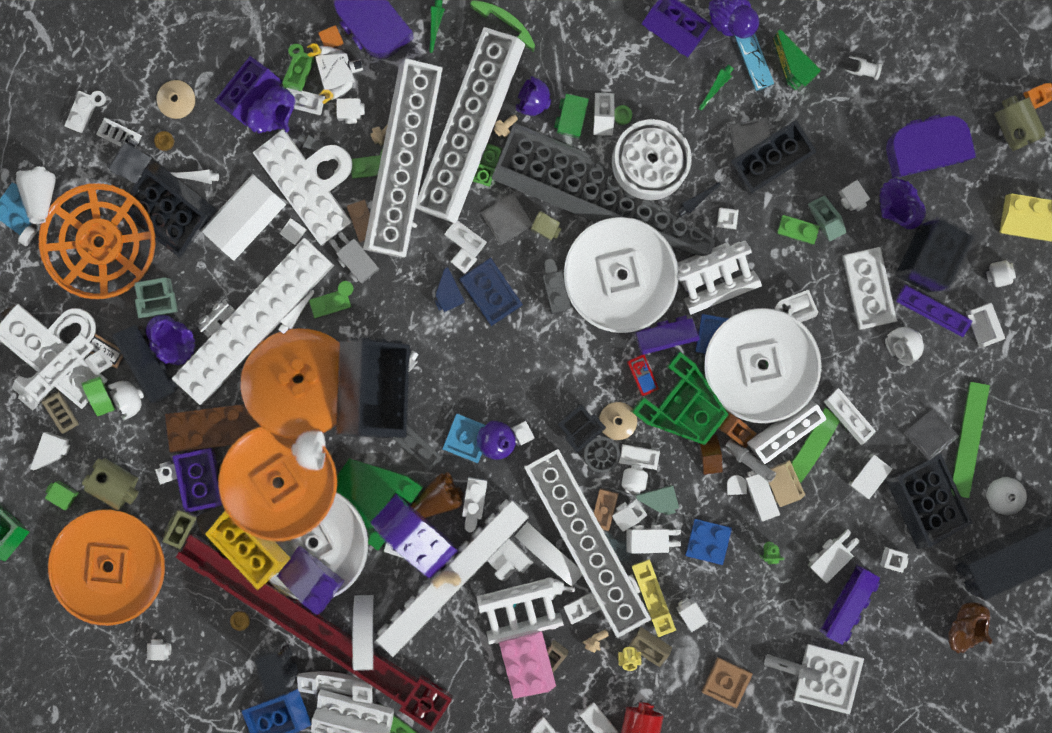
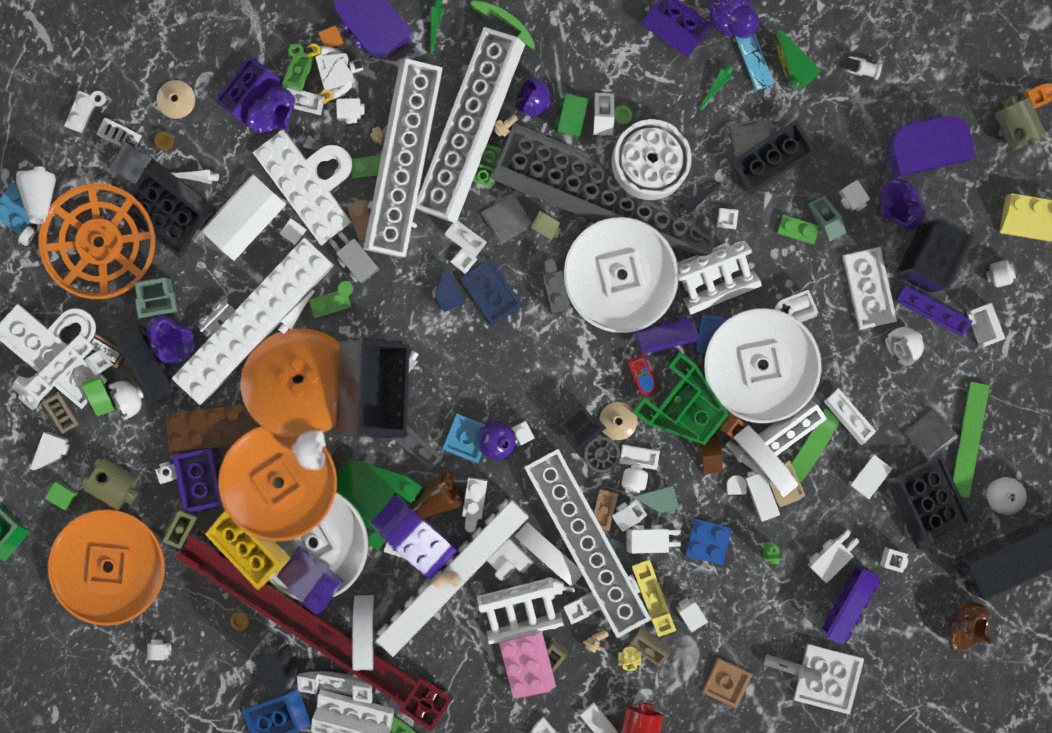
(766, 460): none -> white slope

